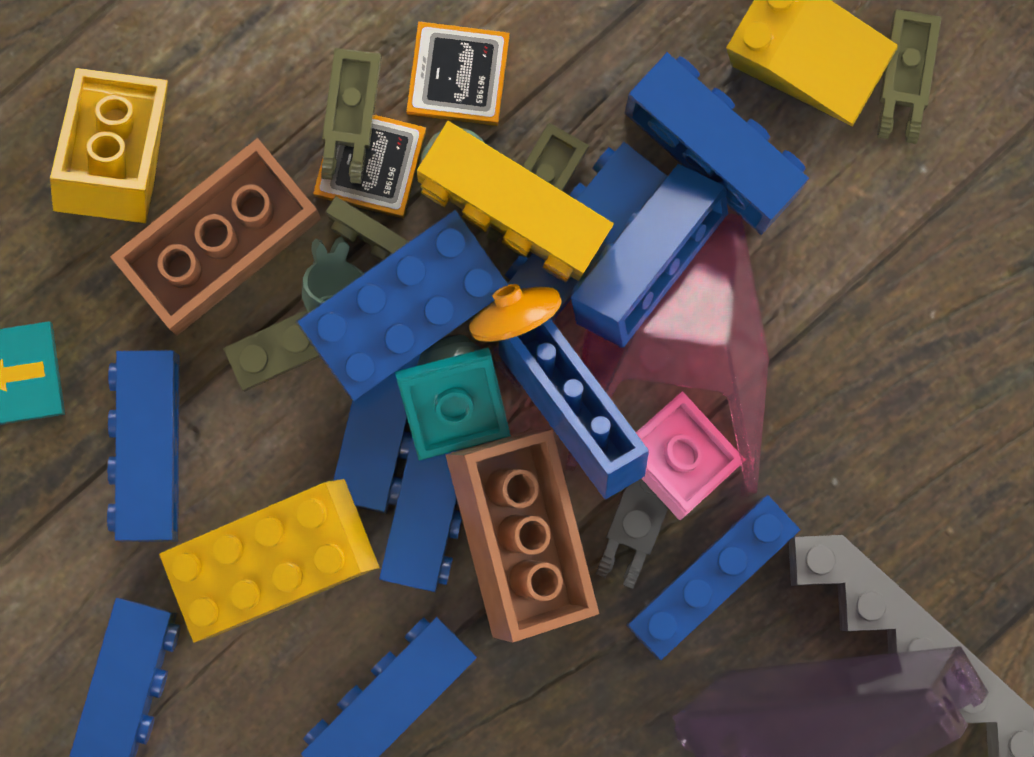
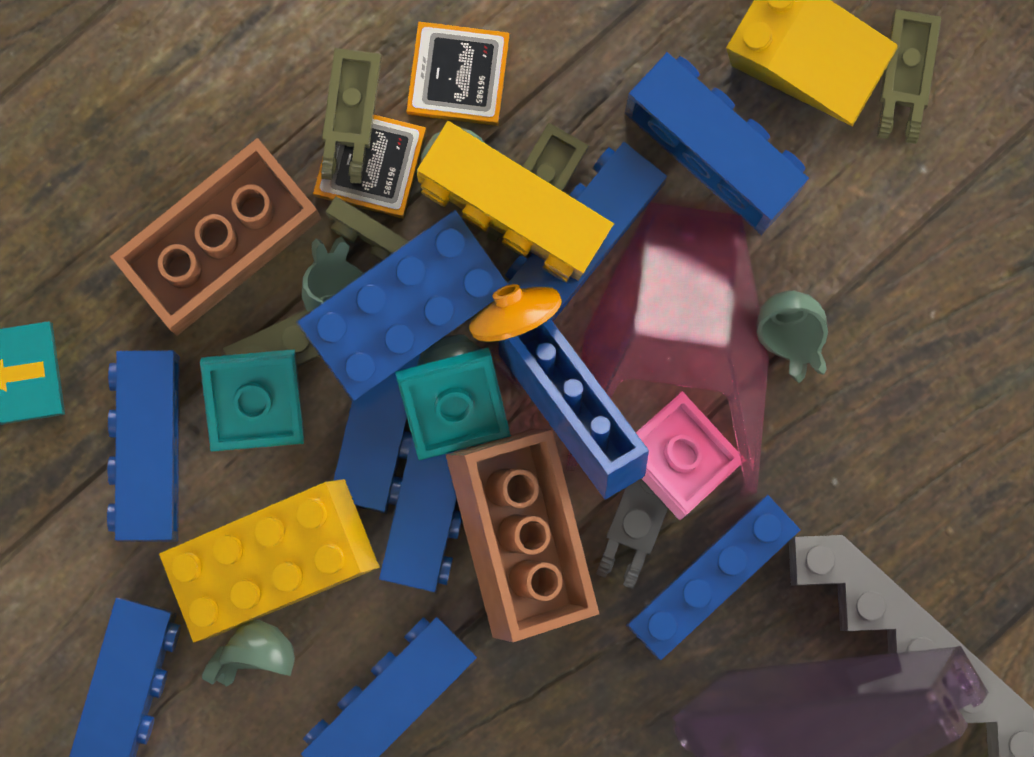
(109, 146): yellow slope -> none
(251, 647): none -> sand green piece
(252, 400): none -> teal tile
(649, 255): blue brick -> none
(795, 329): none -> sand green piece

